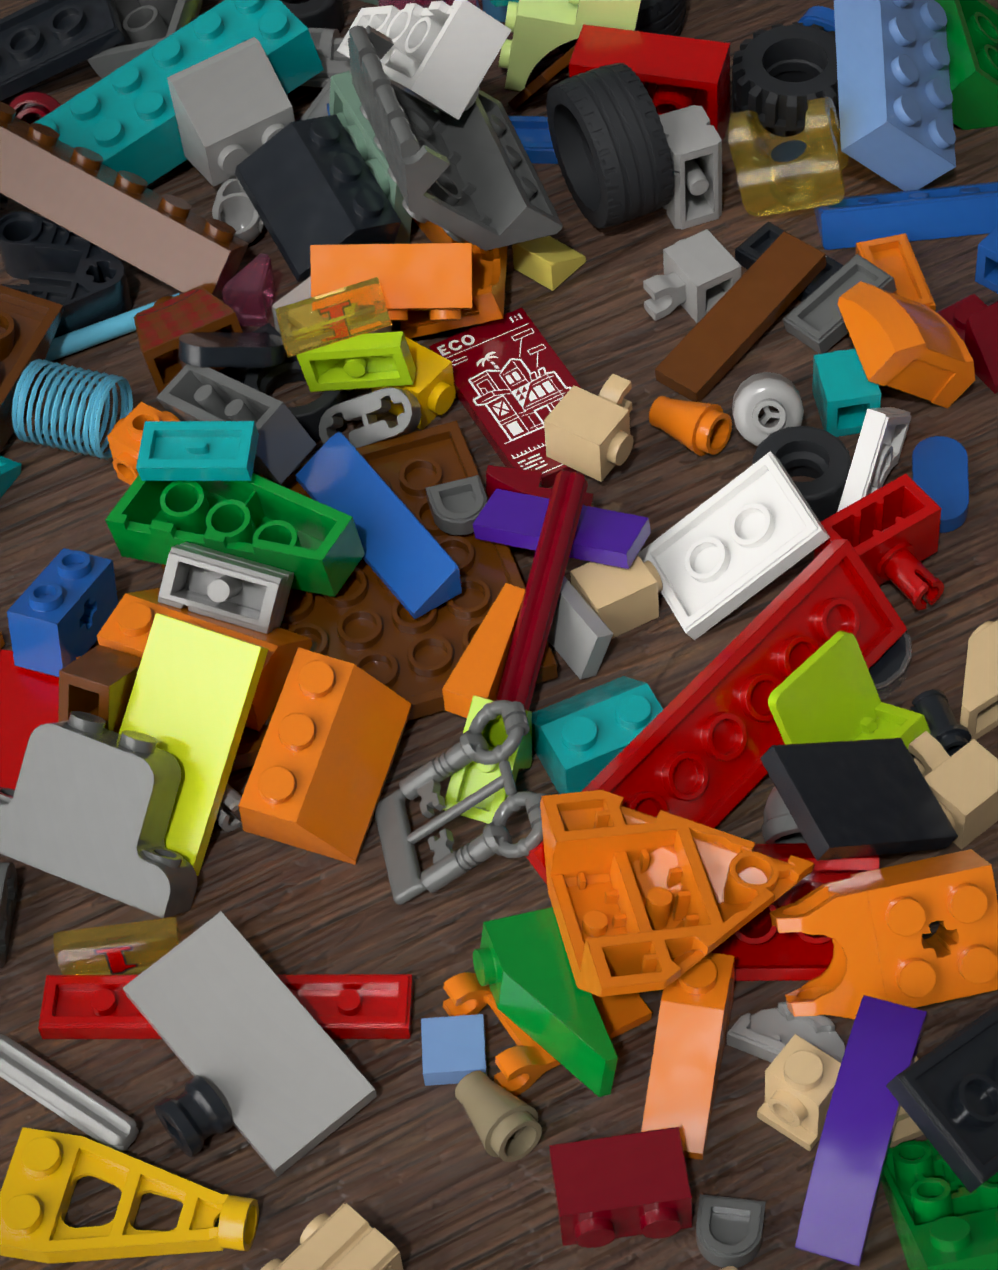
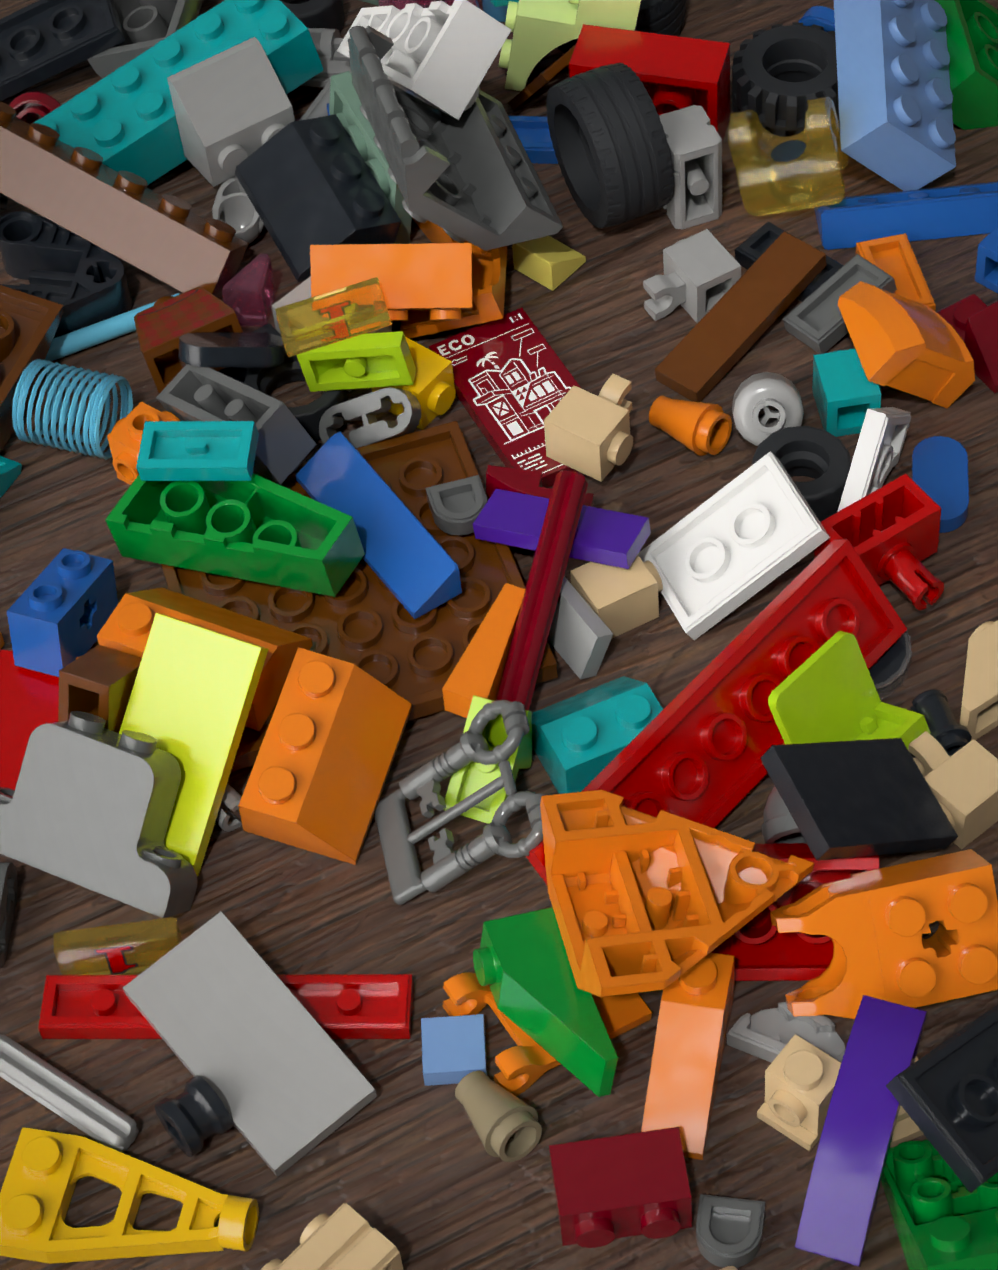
(225, 587): light grey brick -> none

